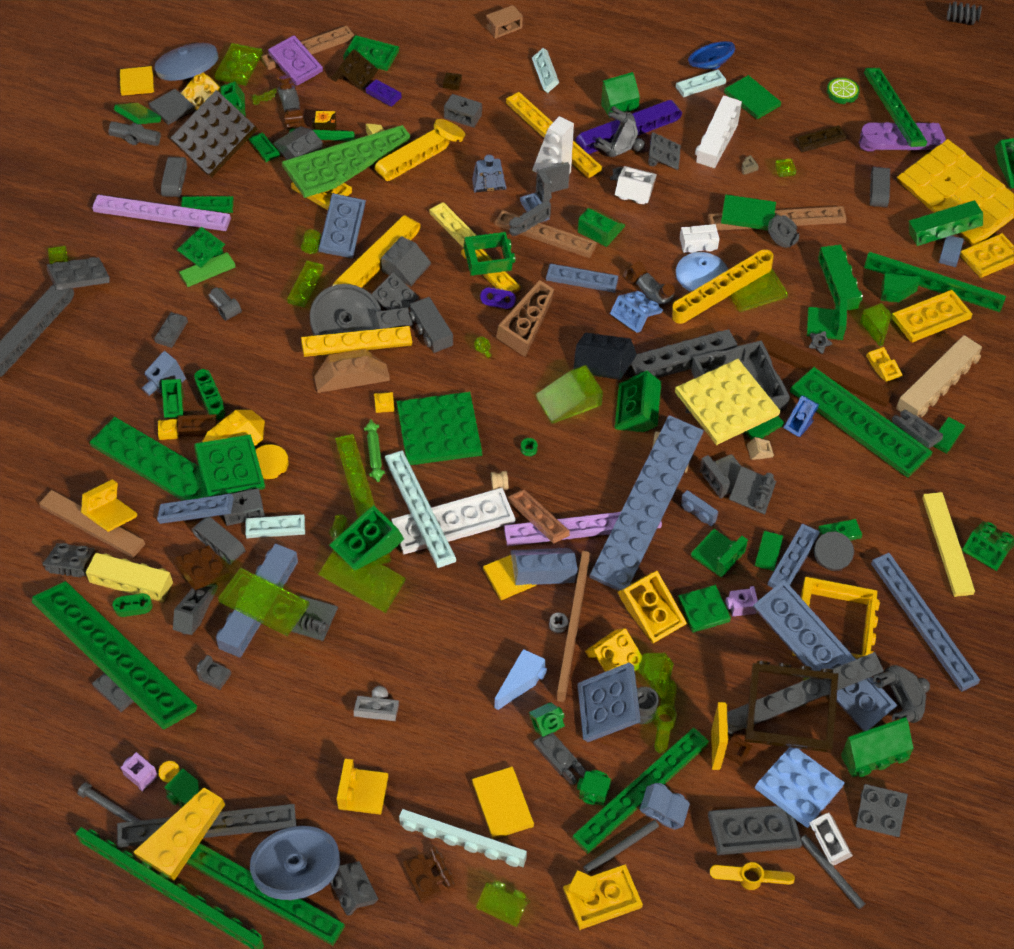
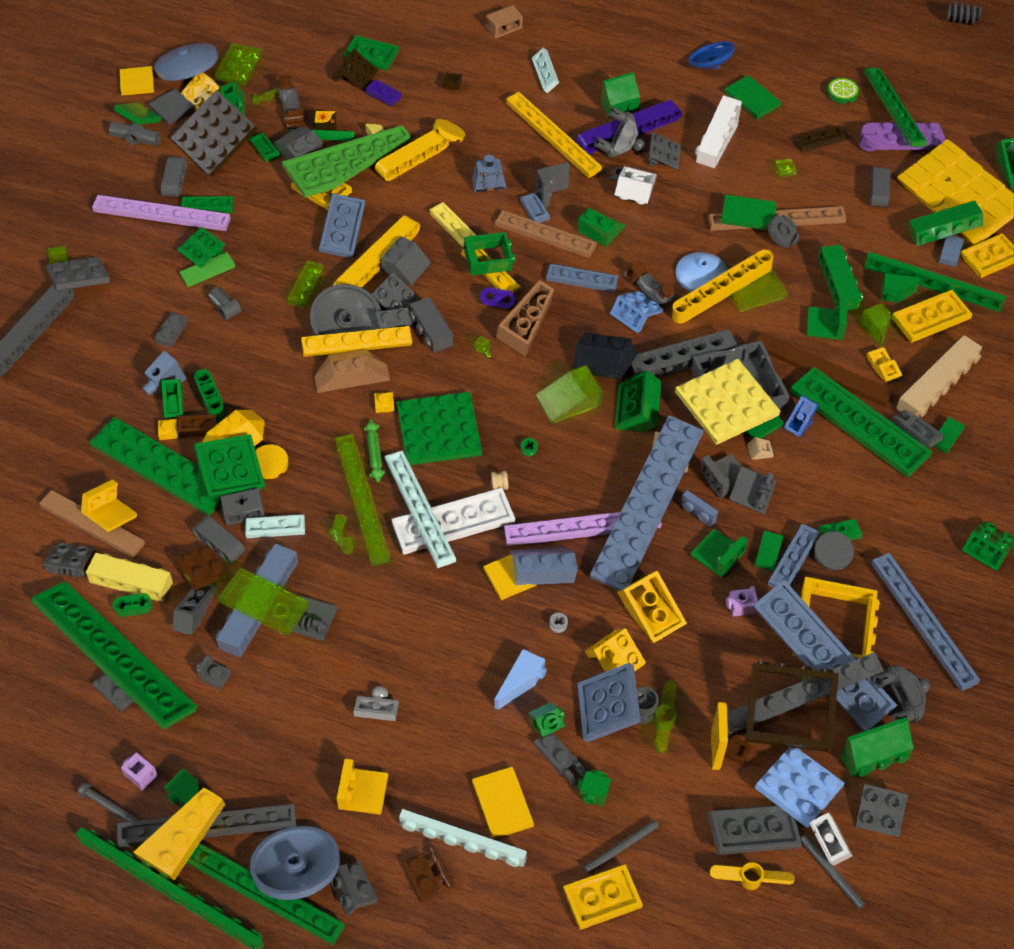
(168, 771): yellow tile -> none
(195, 508): sand blue tile -> none
(295, 60): medium lavender plate -> none
(311, 241): clear neon green wheel -> none
(317, 44): medium nougat tile -> none
(367, 539): green slope -> none
(370, 583): clear neon green tile -> none
(463, 110): dark grey brick -> none
(502, 902): clear neon green bracket -> none
(530, 219): dark grey hinge -> none
(539, 516): nougat tile -> none
(556, 145): white wedge -> none
(573, 627): medium nougat tile -> none
(582, 885): yellow tile -> none
(631, 797): green plate -> none
(656, 670): clear neon green slope -> none
(665, 806): sand blue brick -> none
(699, 238): white brick -> none
(701, 83): light aqua tile -> none
(704, 608): green plate -> none
(749, 165): dark tan tile -> none
(819, 337): dark grey plate -> none
(948, 544): light yellow tile -> none

